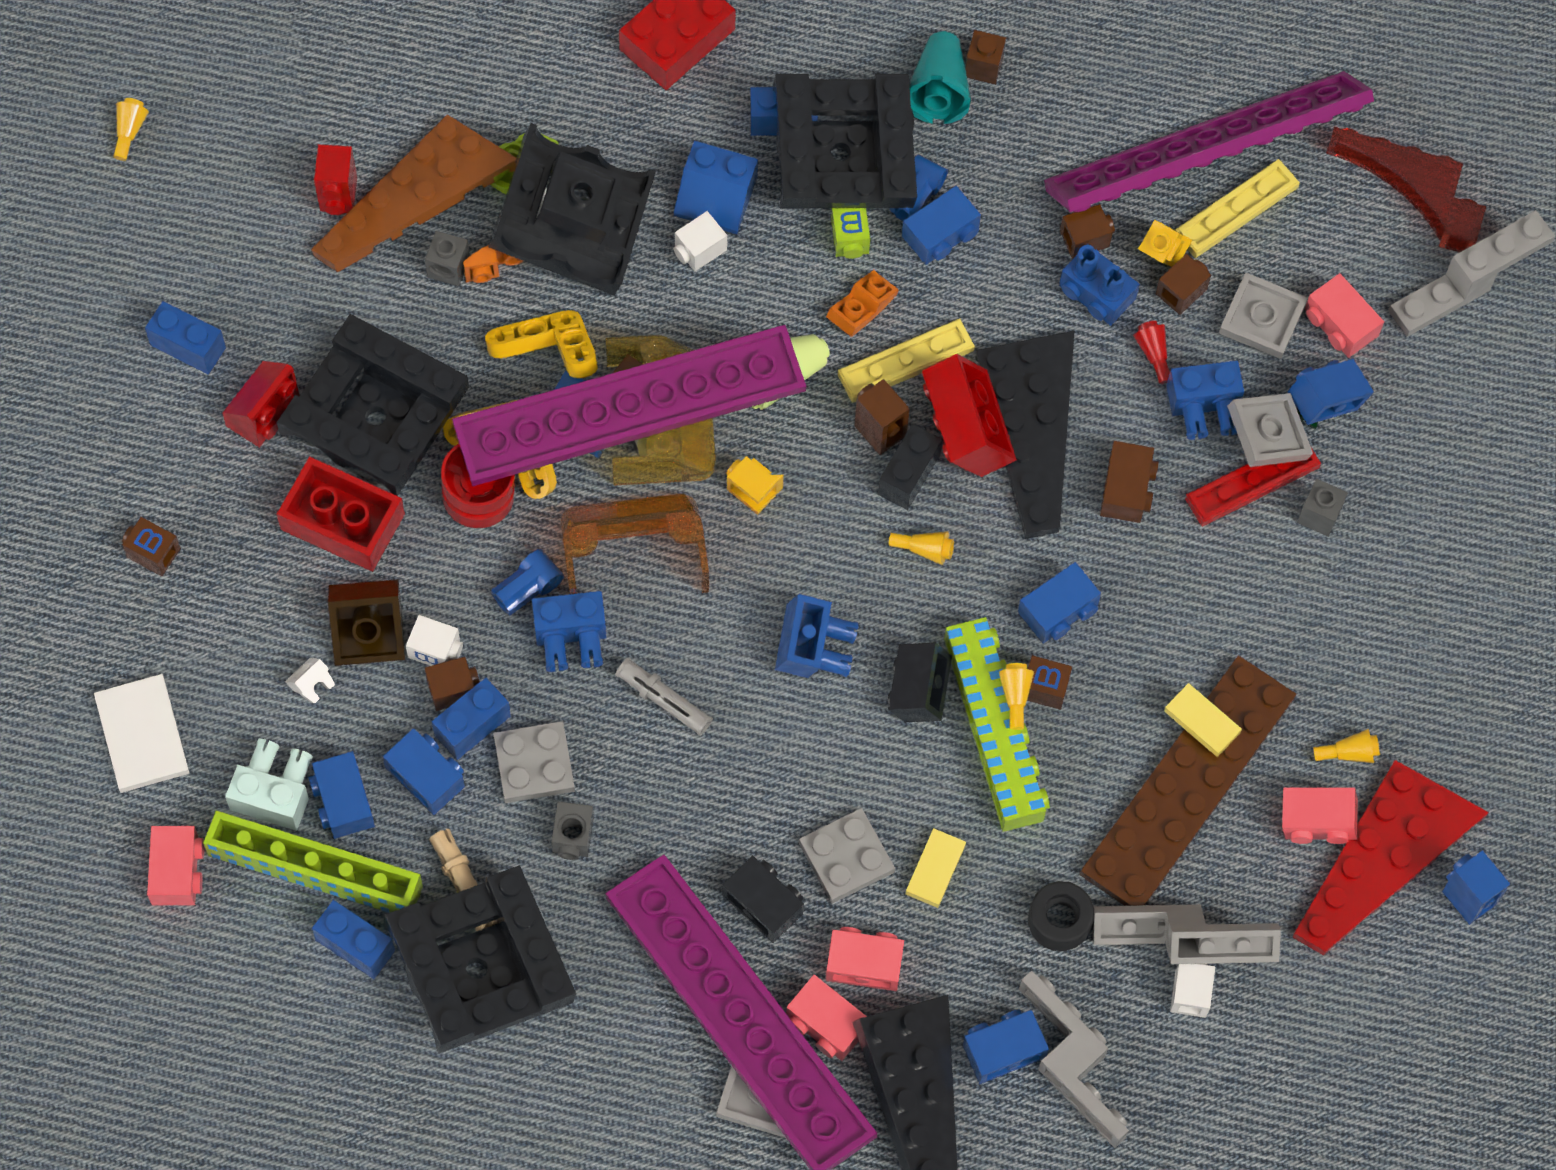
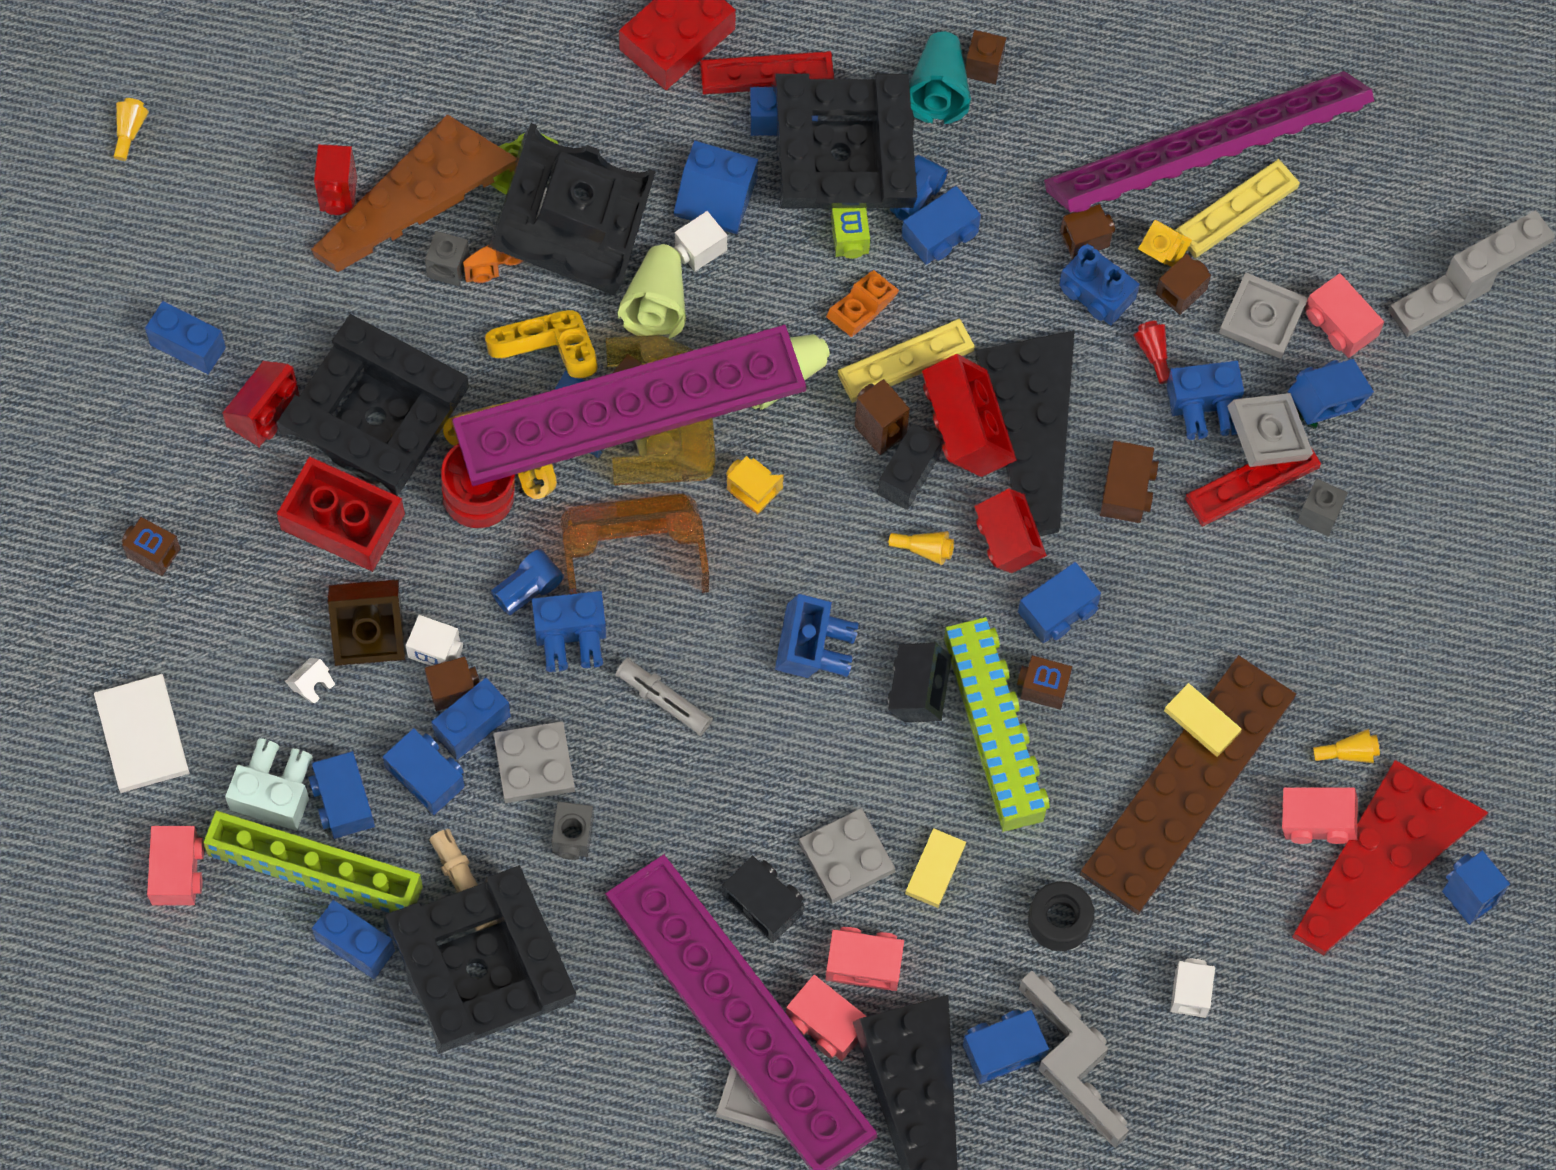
(656, 295): none -> yellowish green cone
(741, 73): none -> red tile
(1009, 531): none -> red brick
(1016, 685): yellow cone -> none
(1186, 934): light grey bracket -> none
(1421, 178): clear red arch -> none

